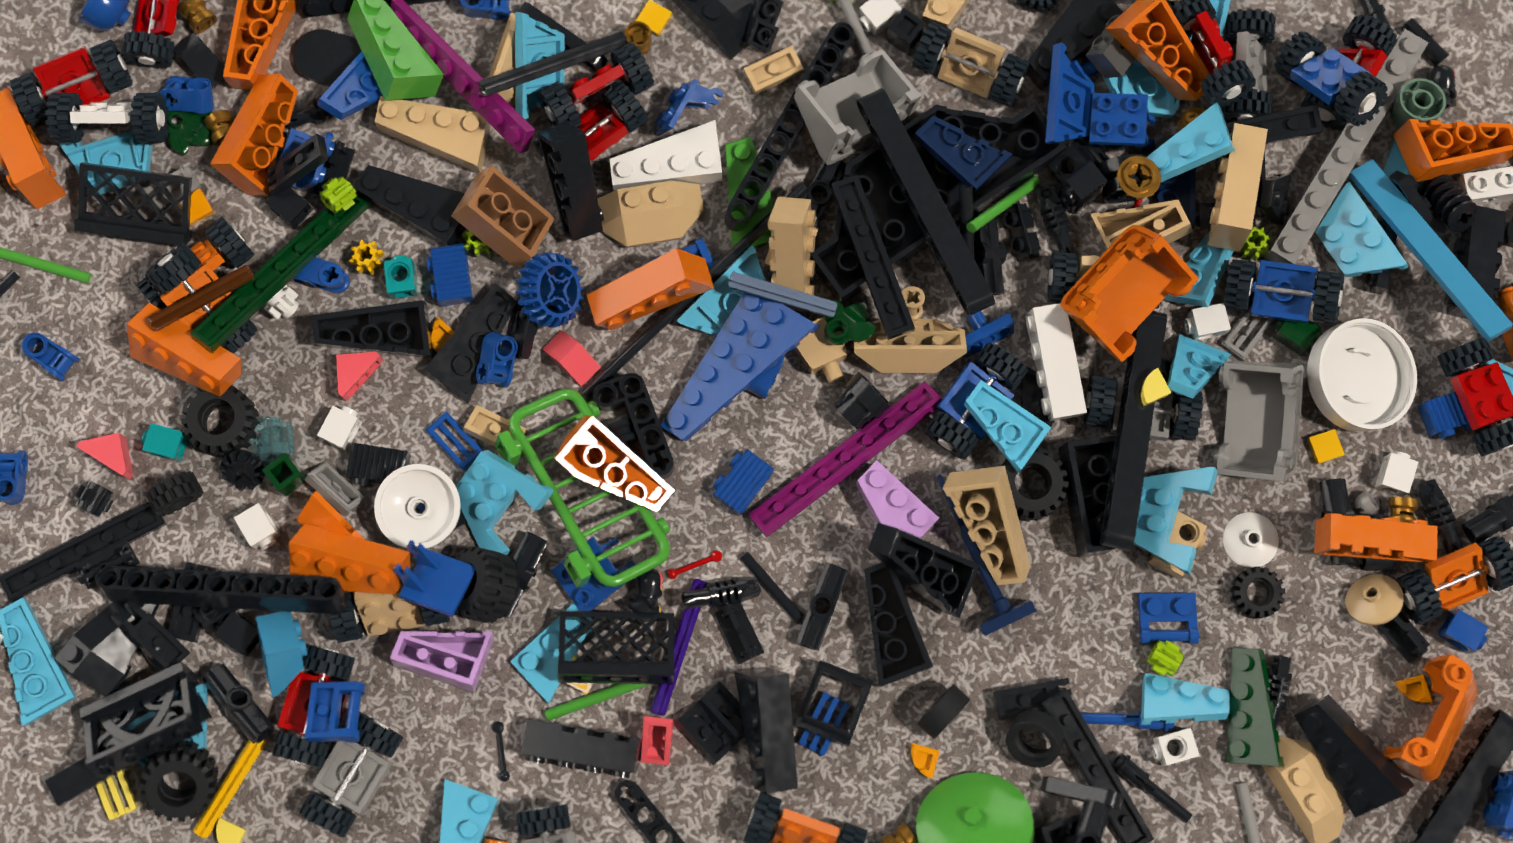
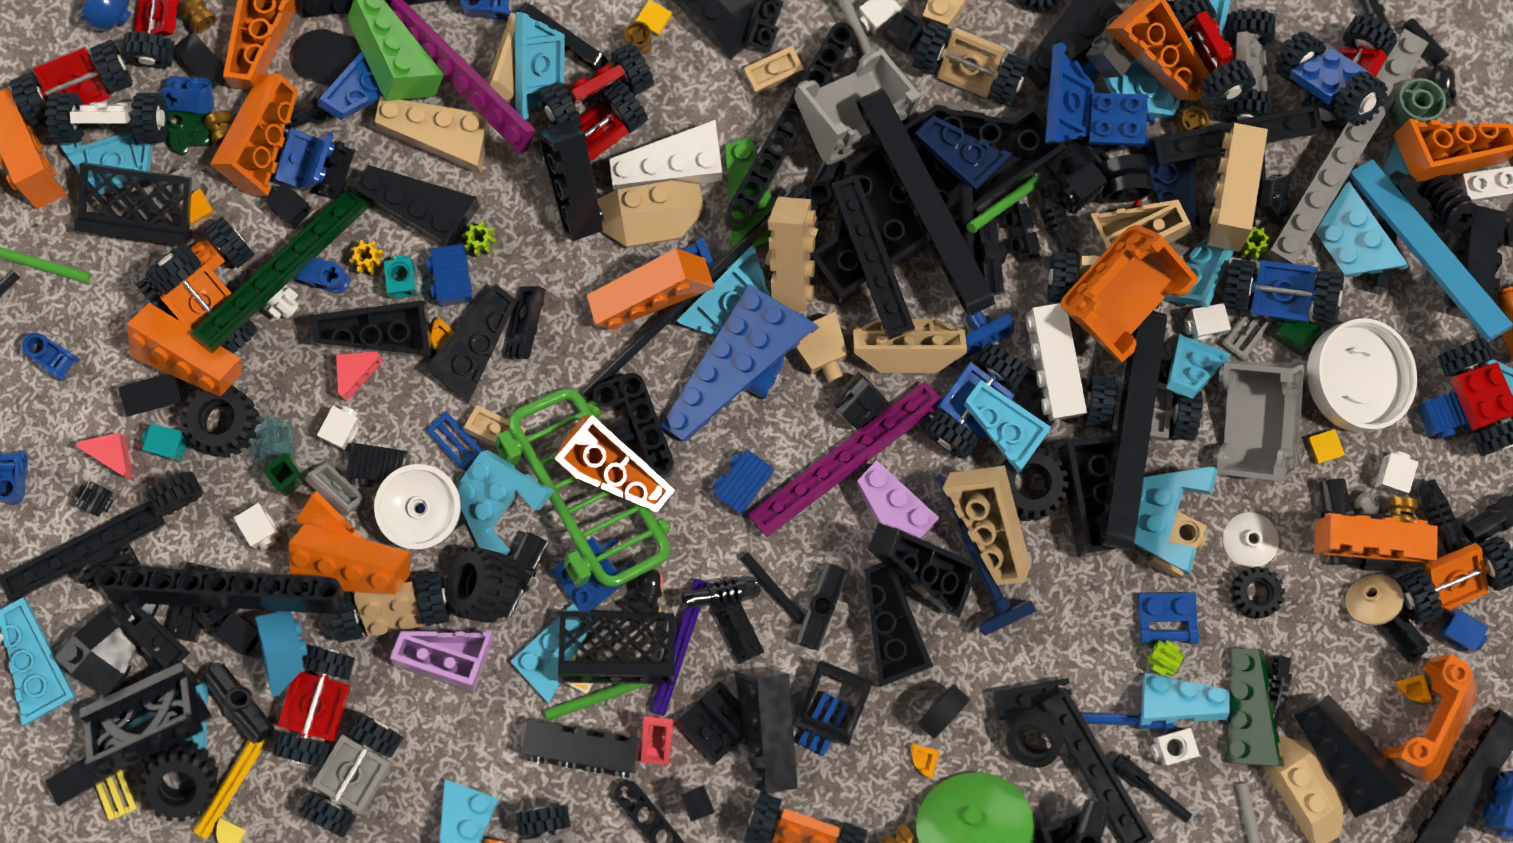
(151, 394): none -> black hinge
(201, 298): reddish brown axle -> none
(234, 461): black gear -> none
(297, 165): black hinge -> none
(325, 712): blue plate -> none
(338, 194): lime gear -> none
(436, 580): blue plate -> none
(496, 361): blue piece -> none
(503, 216): medium nougat brick -> none
(504, 775): black hinge -> none
(542, 289): blue gear -> none
(551, 64): black axle -> none
(571, 357): coral slope -> none
(673, 573): red hinge -> none
(687, 96): blue plate -> none
(697, 803): none -> black piece
(782, 294): sand blue axle -> none
(849, 321): dark green plate -> none
(914, 300): tan bush -> none
(1080, 792): beam -> none
(1147, 169): pearl gold gear -> none
(1154, 388): light yellow tile -> none
(1194, 144): medium azure wing -> none

